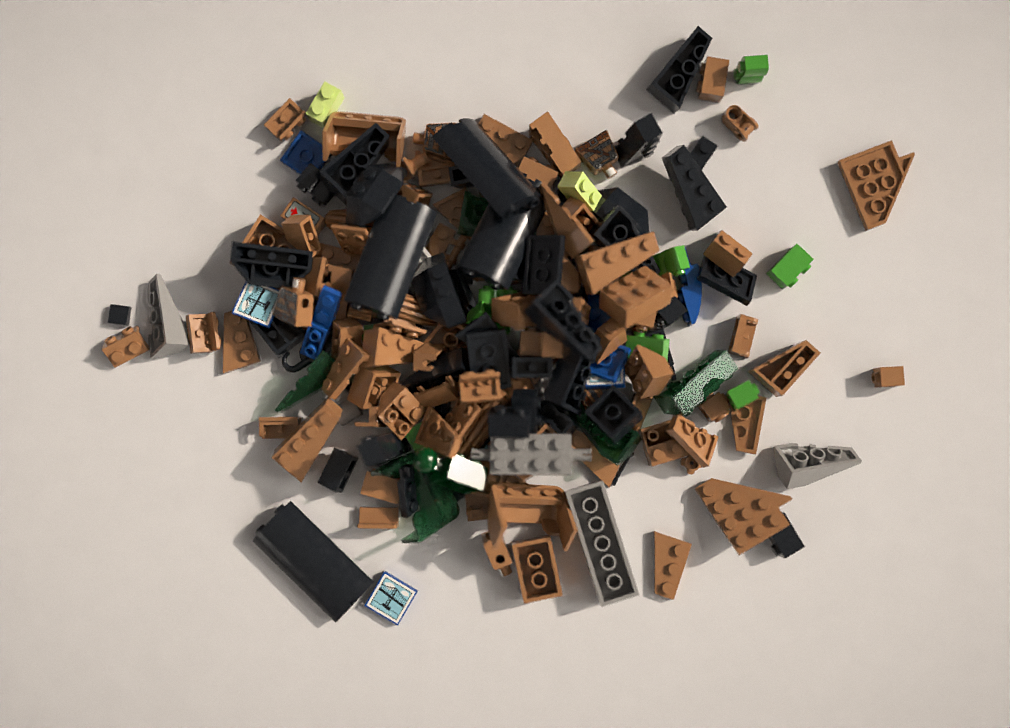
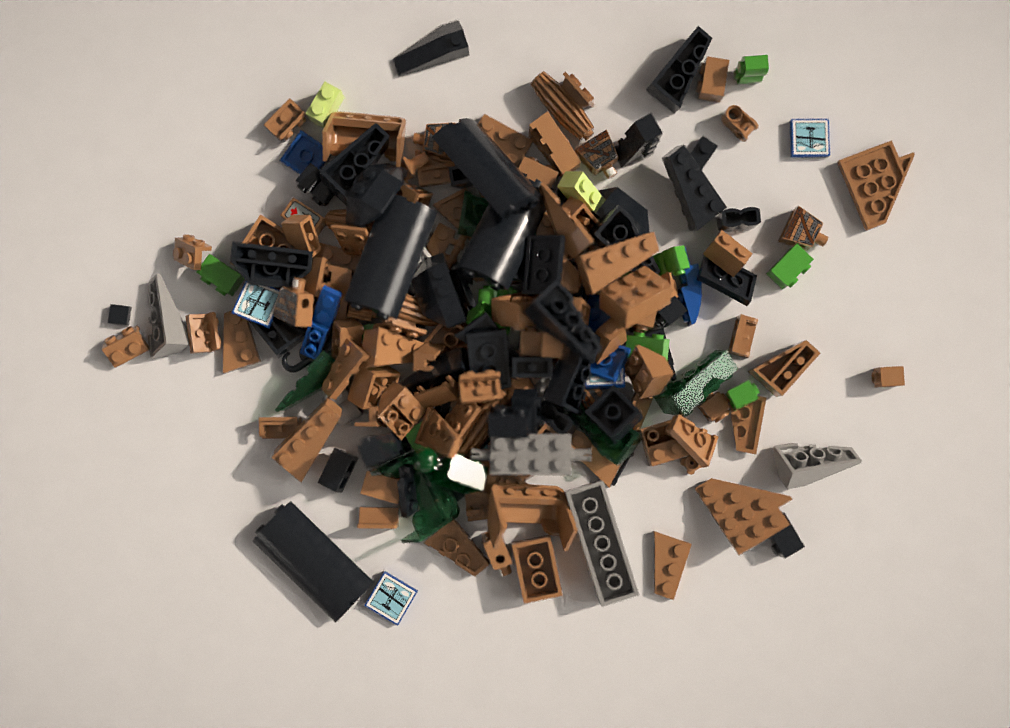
(189, 251): none -> medium nougat bracket
(220, 275): none -> bright green brick
(436, 48): none -> black wedge
(459, 547): none -> medium nougat wing
(566, 102): none -> medium nougat plate
(741, 219): none -> black brick
(803, 230): none -> torso
(809, 138): none -> tile

